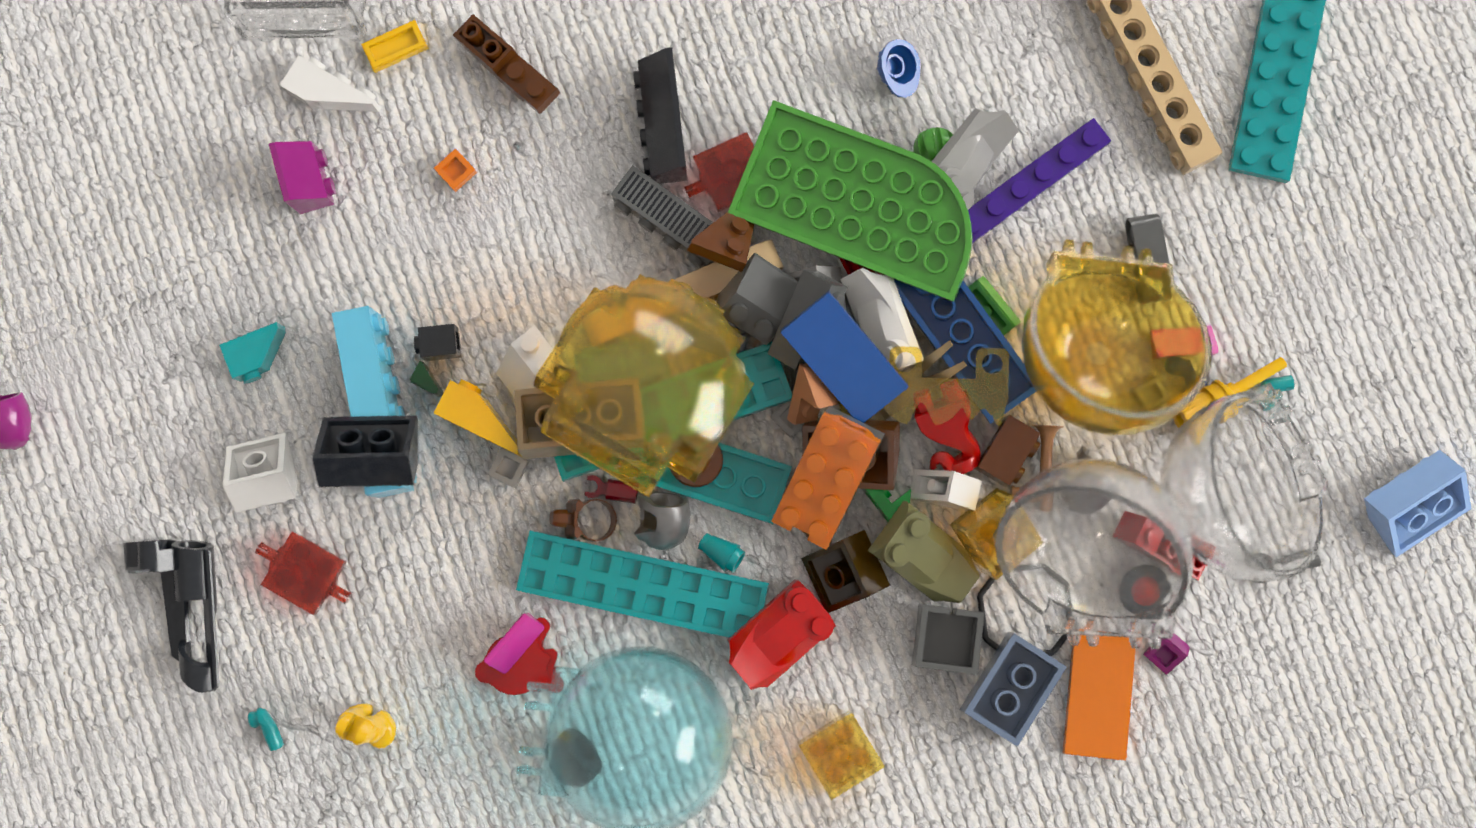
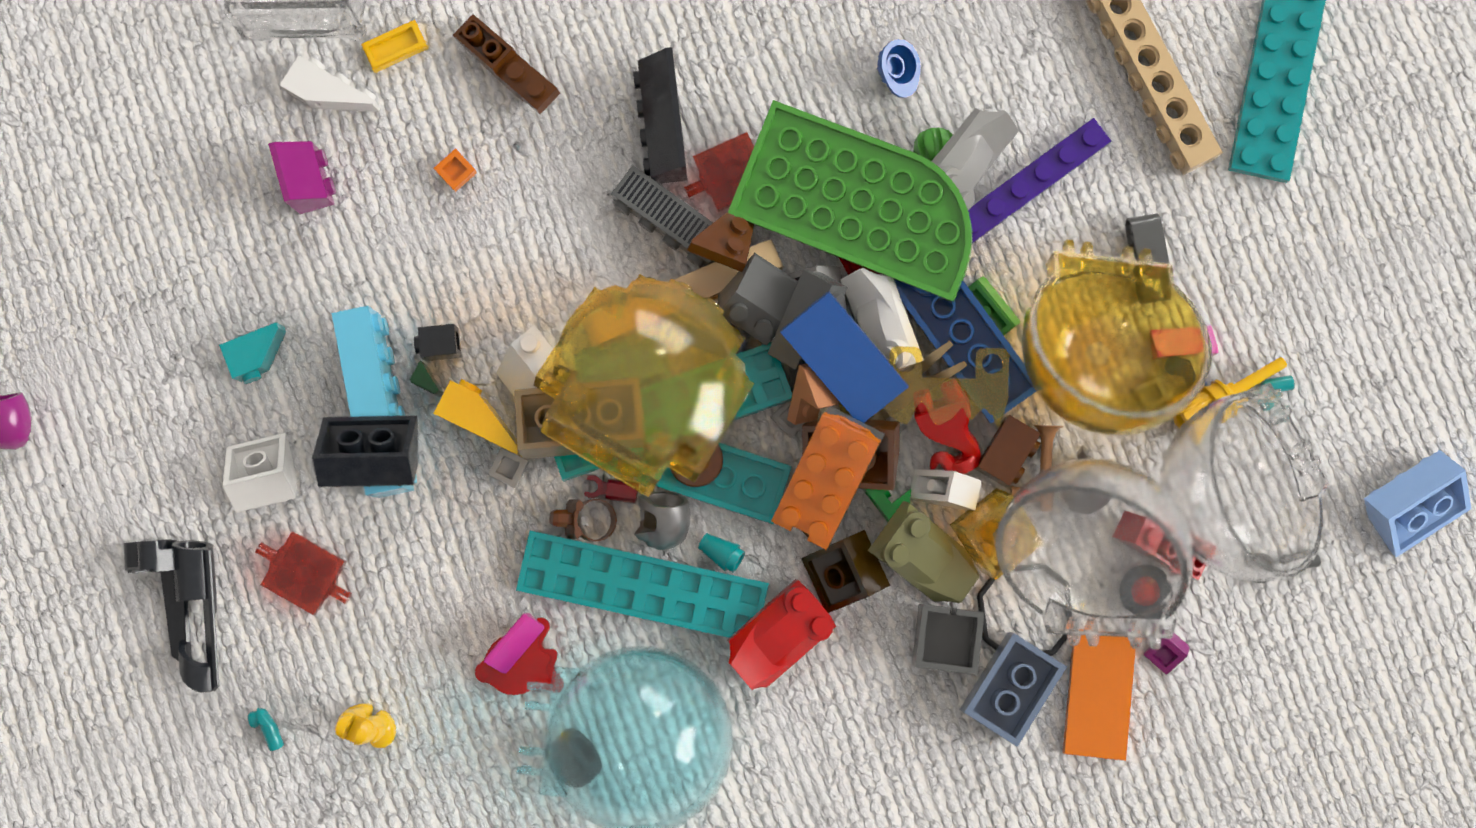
(840, 754): clear yellow brick -> none

